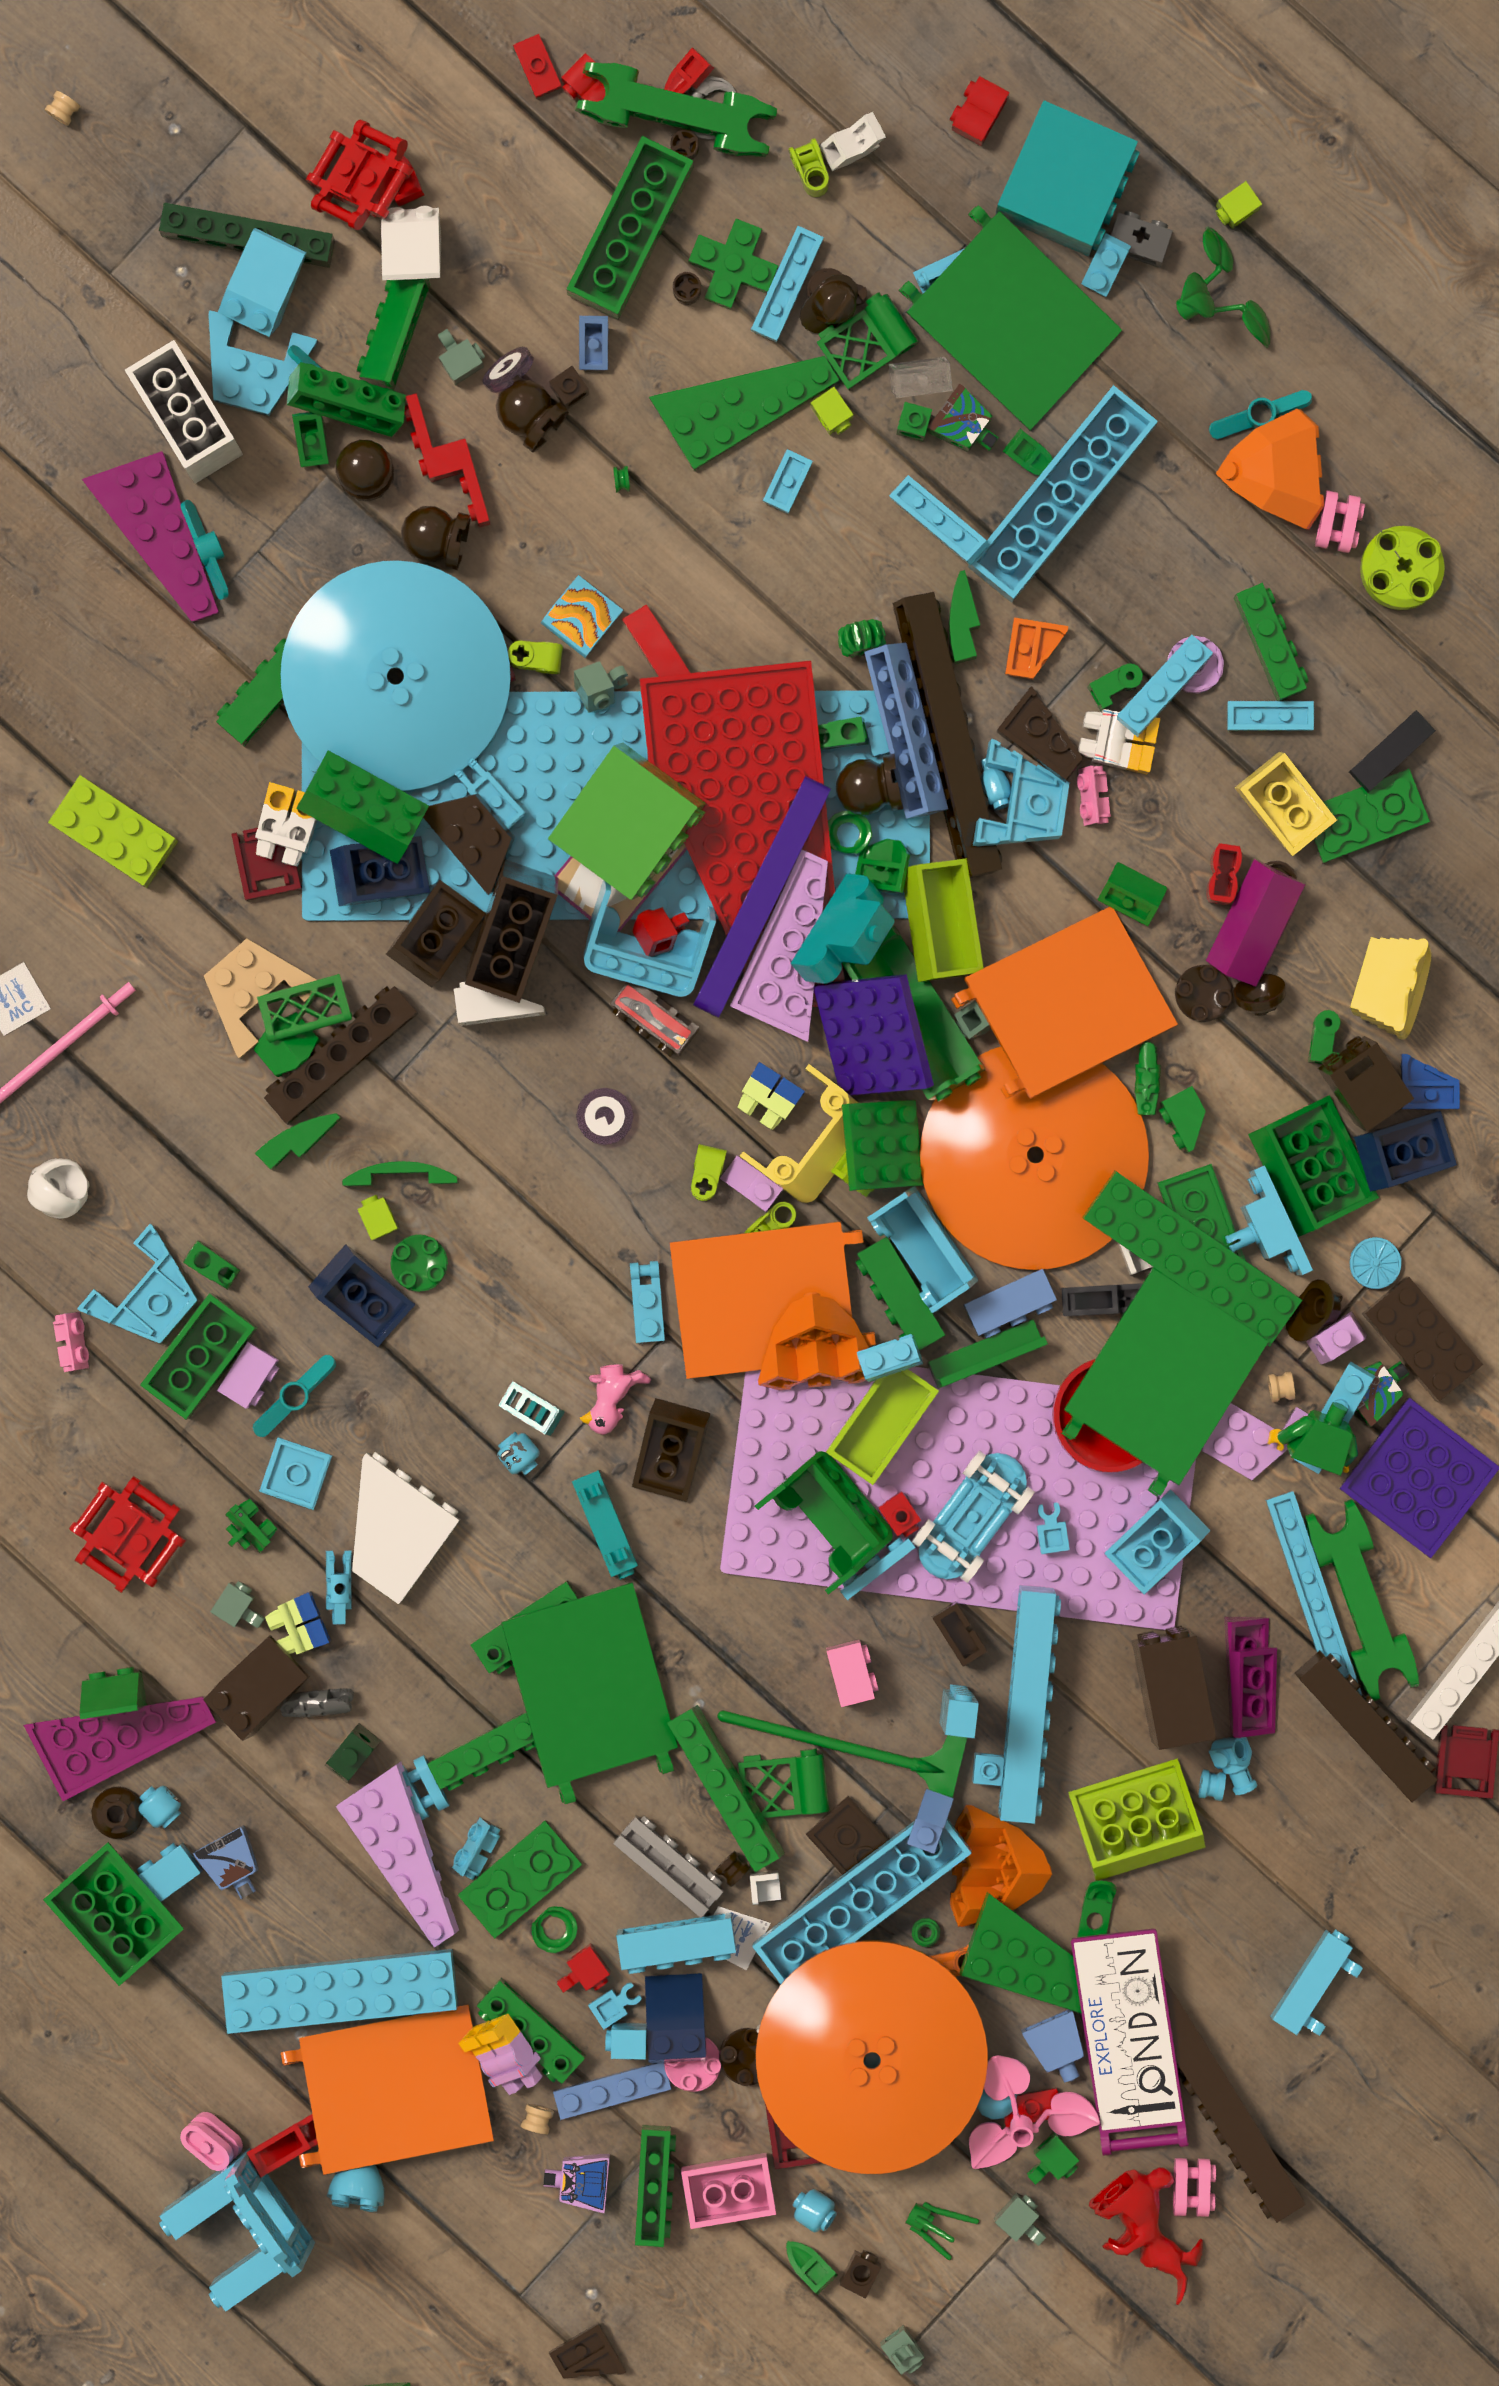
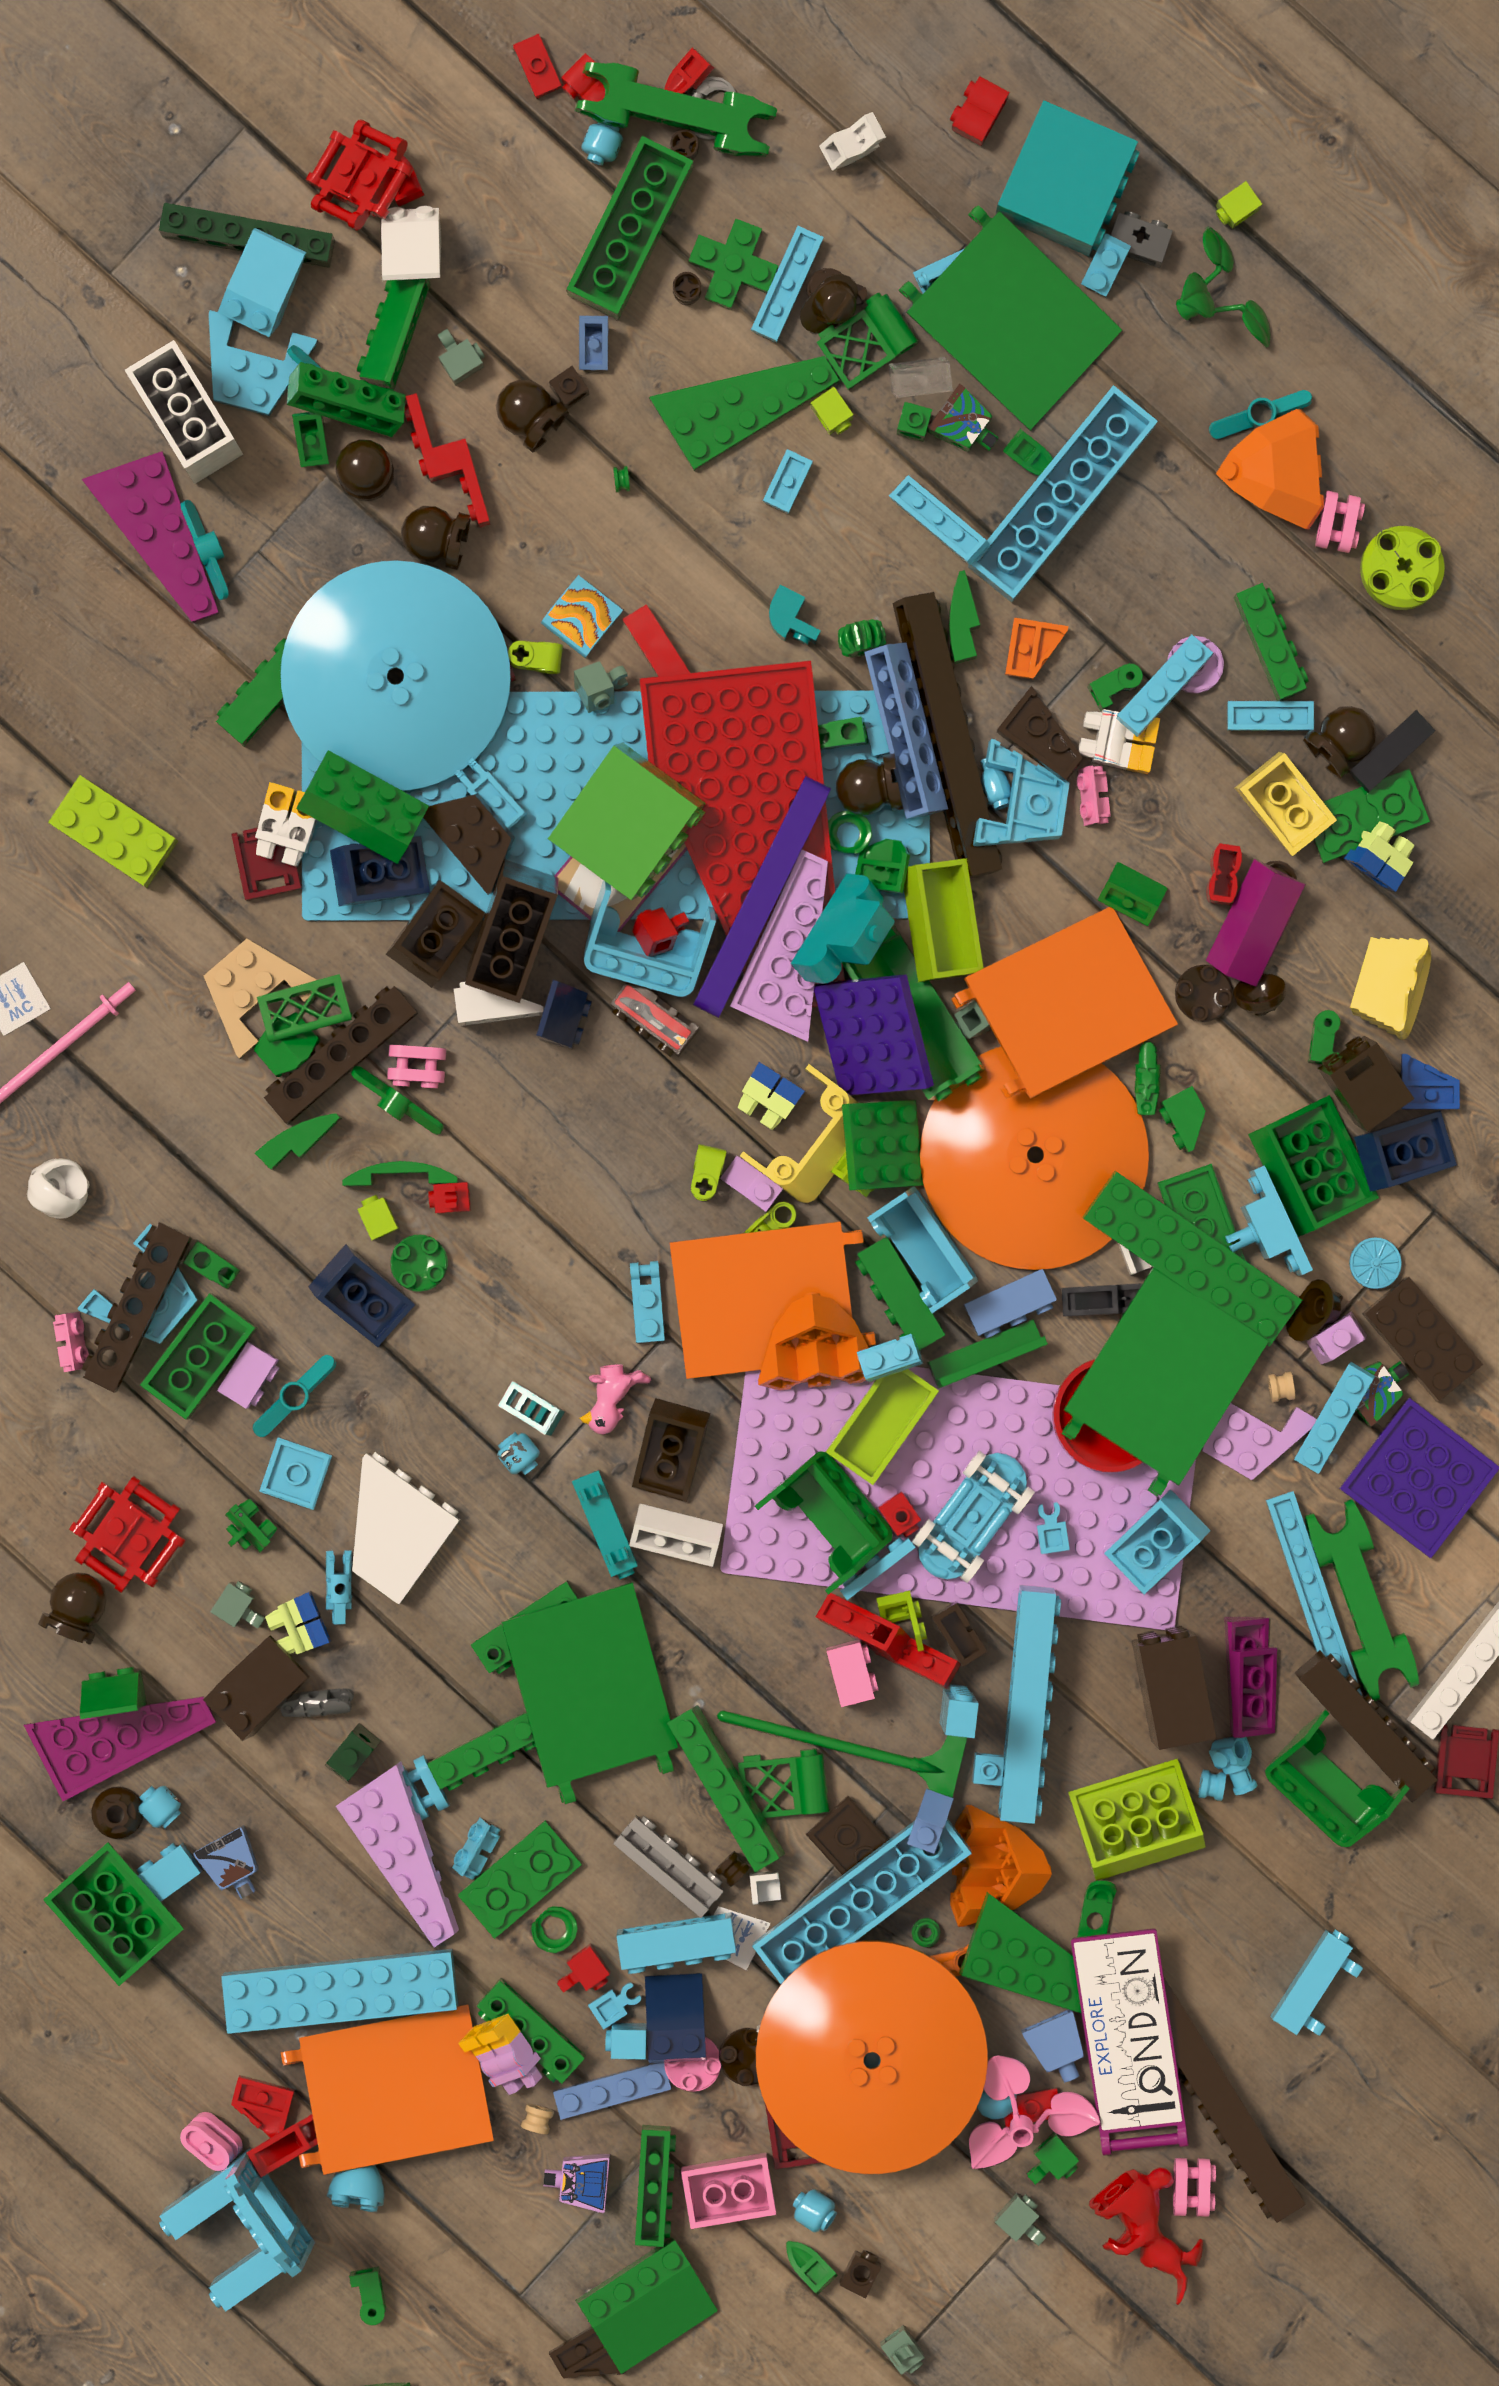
(62, 108): tan wheel -> none
(75, 1605): none -> dark brown tile
(112, 1376): none -> dark brown brick
(263, 2104): none -> red wing
(372, 2294): none -> green leg
(396, 1103): none -> green piece
(402, 1075): none -> bright pink brick
(450, 1198): none -> red brick
(506, 368): tile -> none
(563, 1015): none -> dark blue slope
(602, 143): none -> medium azure head
(604, 1116): tile -> none
(646, 2305): none -> green slope
(676, 1535): none -> white brick
(783, 617): none -> teal brick
(810, 163): lime piece -> none
(887, 1640): none -> red bracket
(901, 1607): none -> lime bracket
(921, 2219): green plant -> none
(1320, 1440): green torso -> none
(1325, 1791): none -> green windscreen
(1344, 737): none -> dark brown tile
(1381, 861): none -> hips

